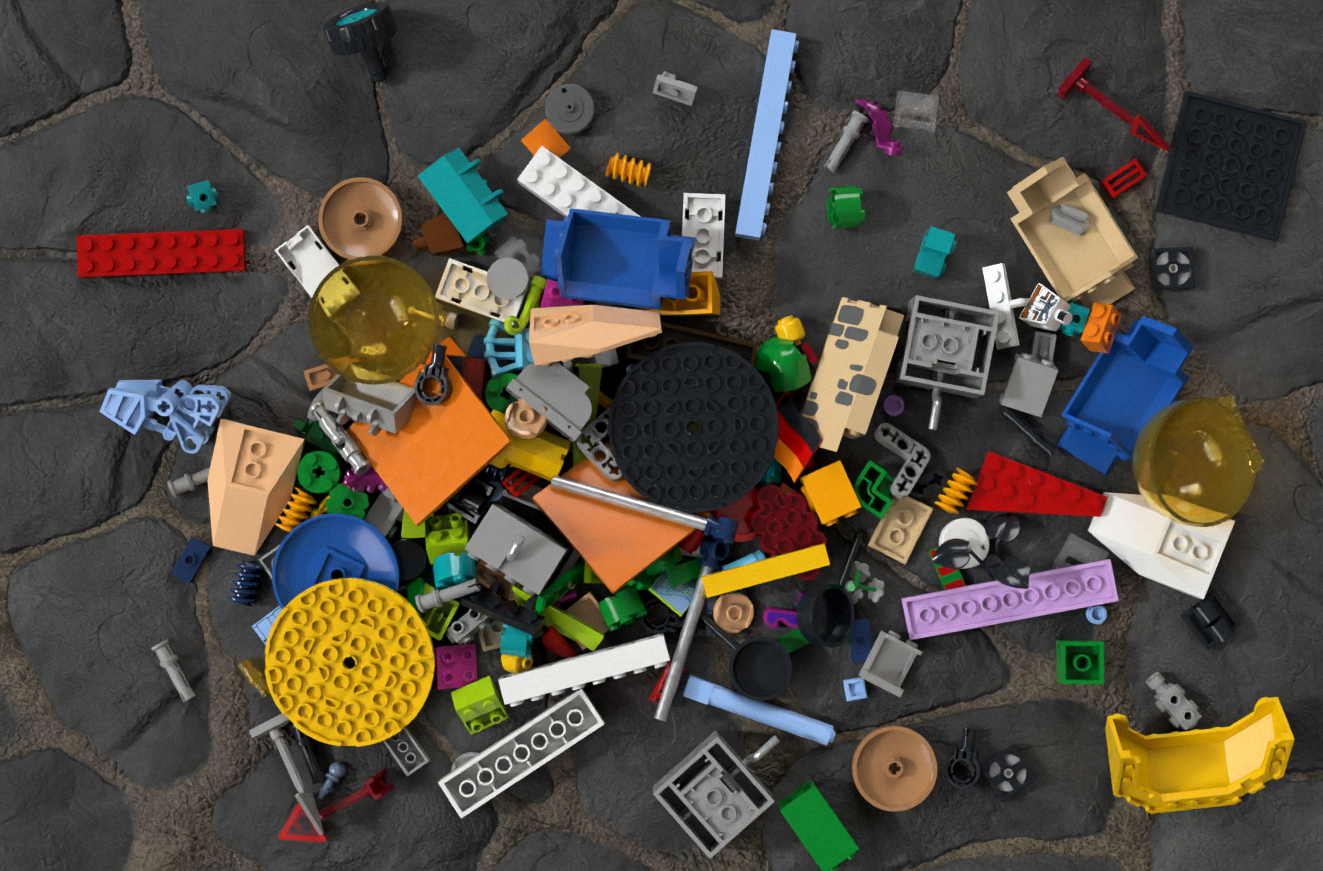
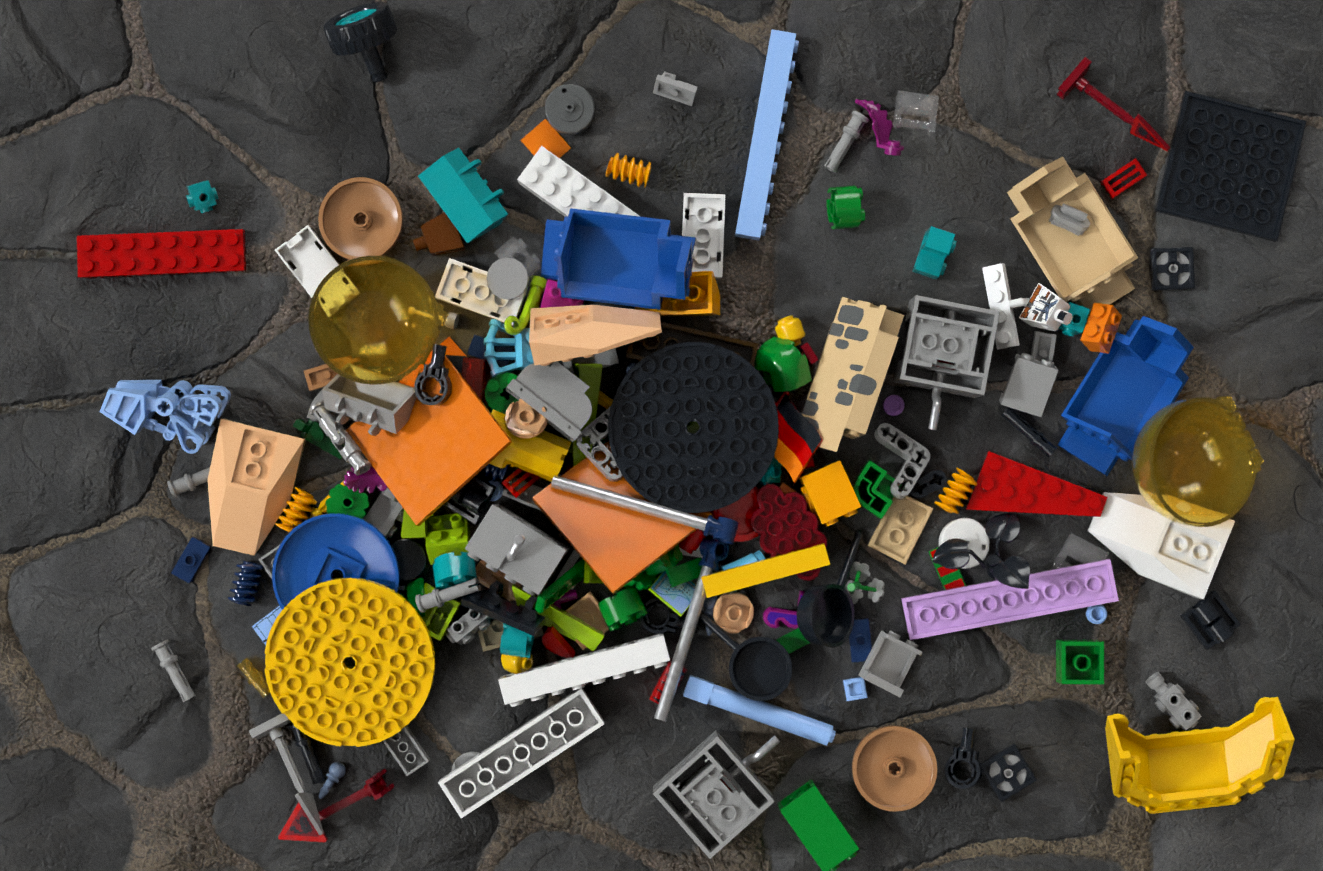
(312, 480): green brick -> none
(456, 666): dark pink hinge -> none
(479, 705): lime slope -> none
(480, 249): green plate -> none

